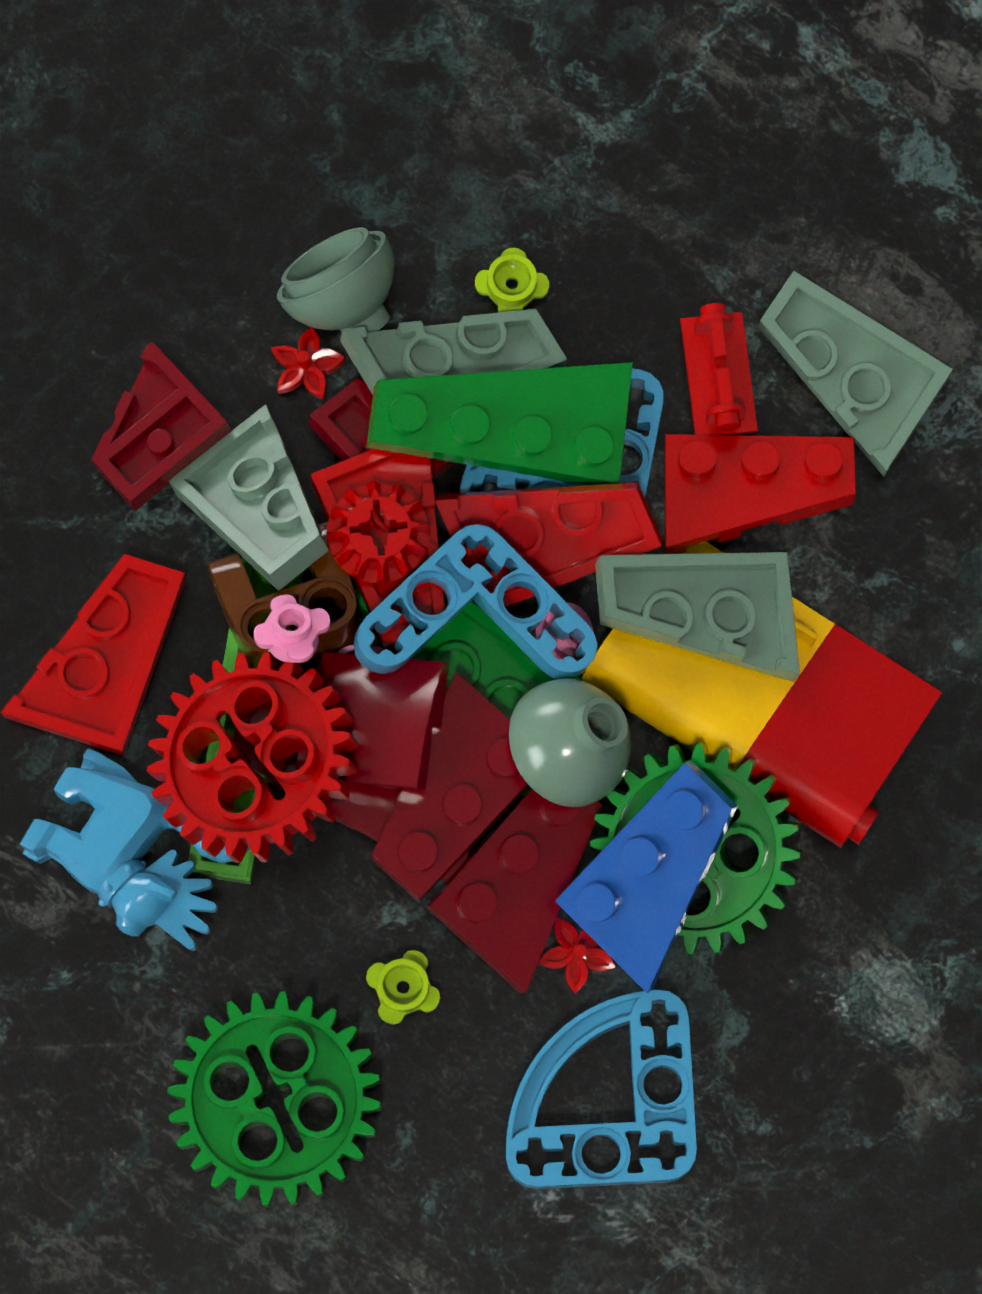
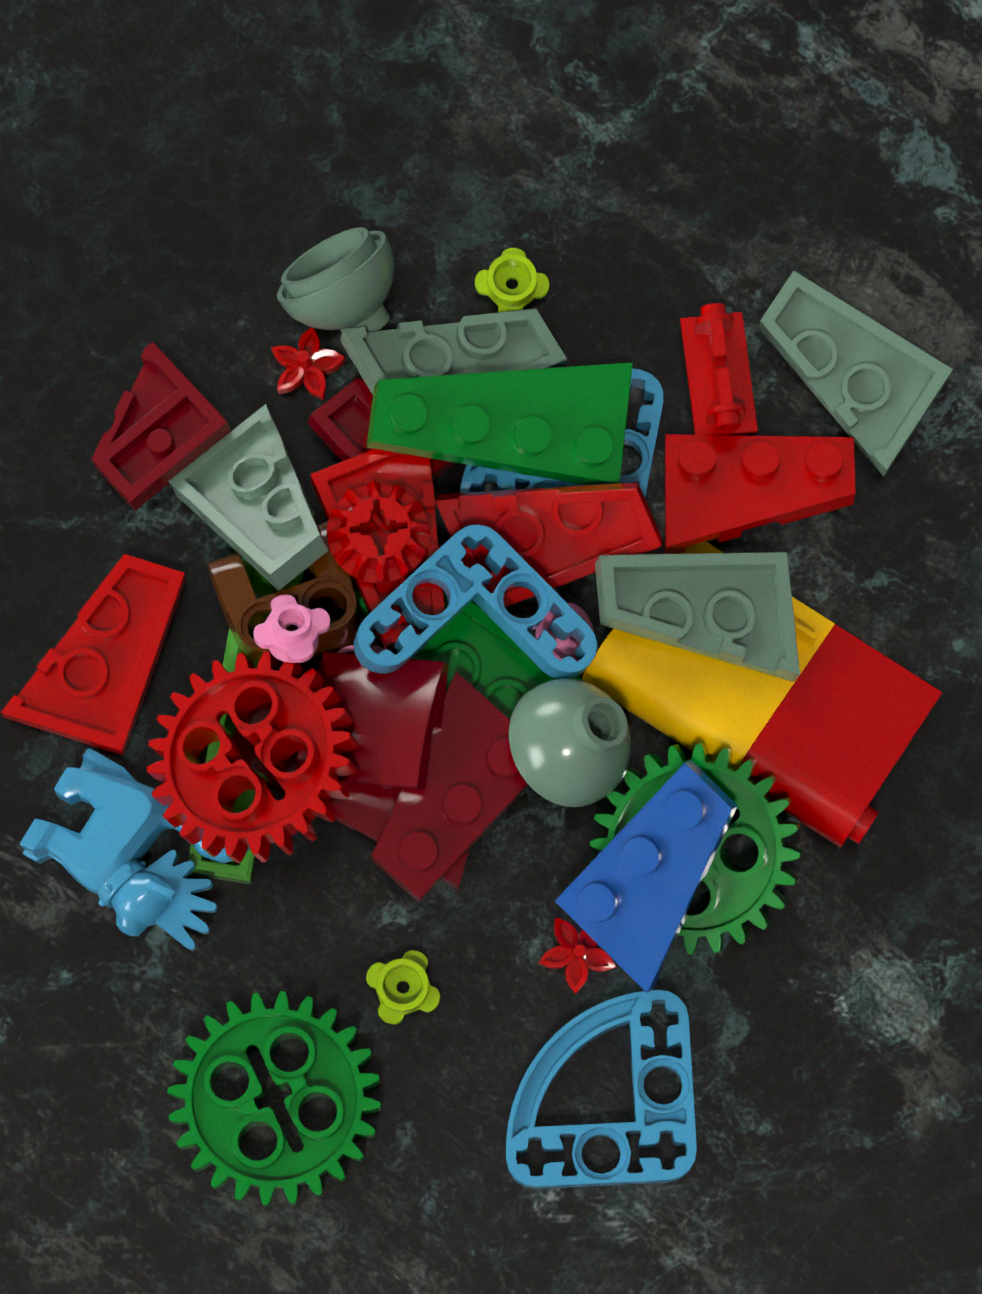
(509, 884): dark red wing -> none

